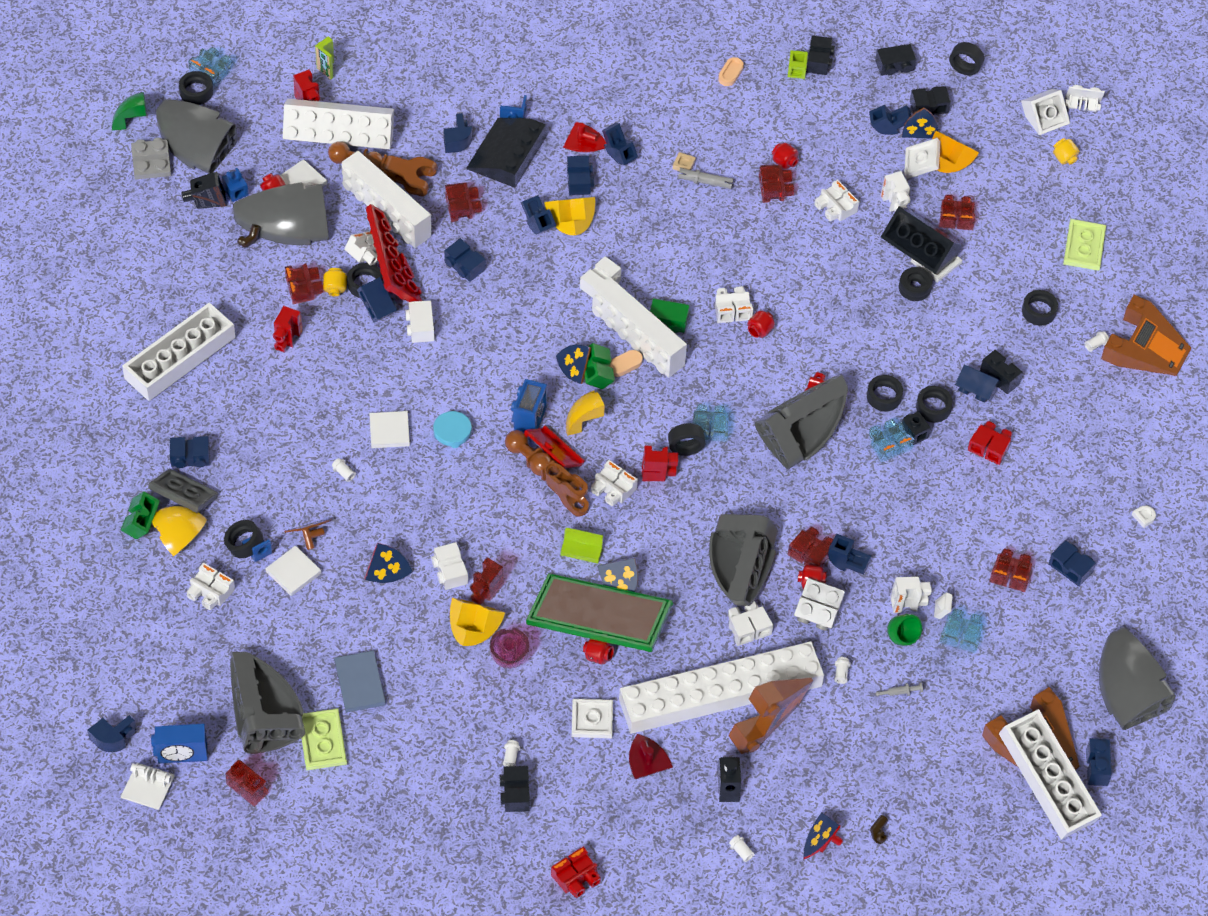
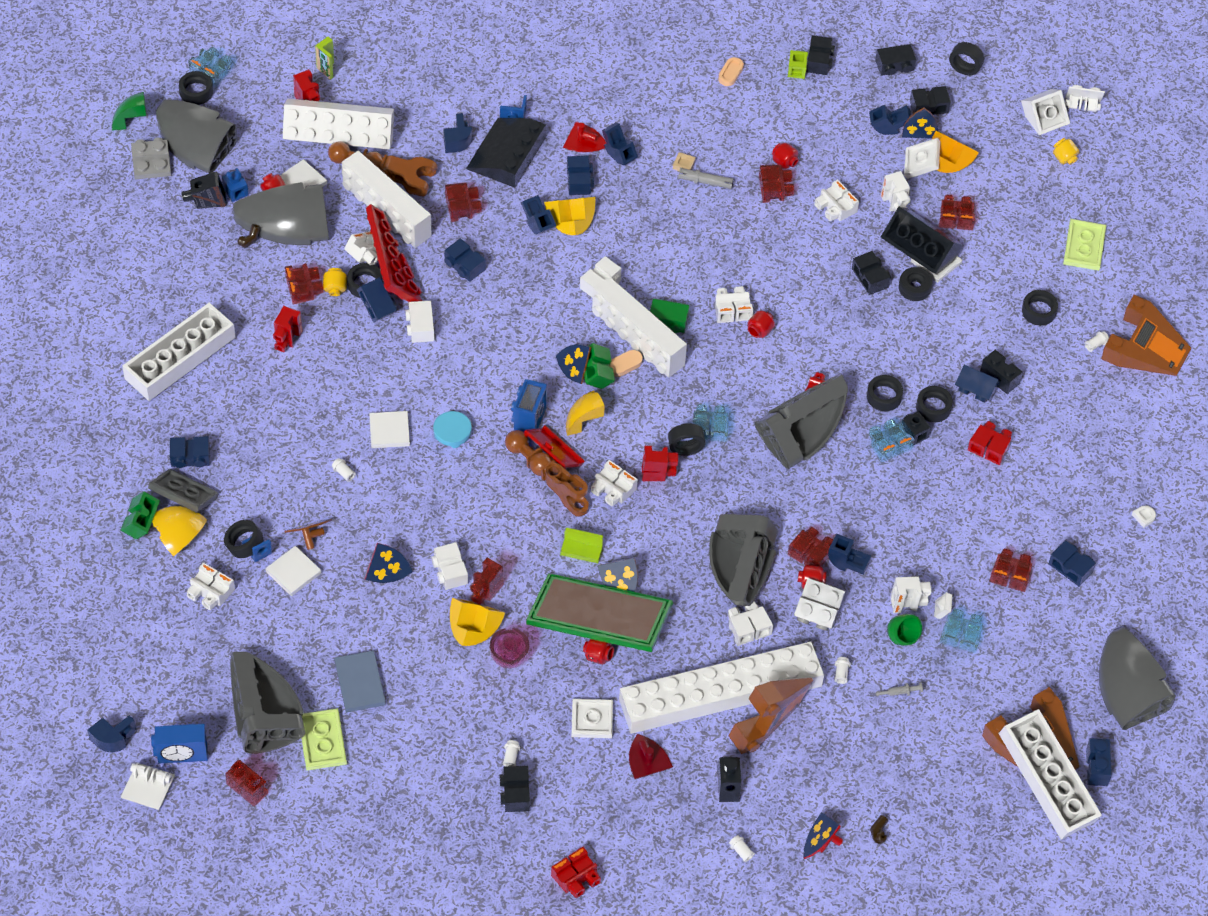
(870, 273): none -> black brick

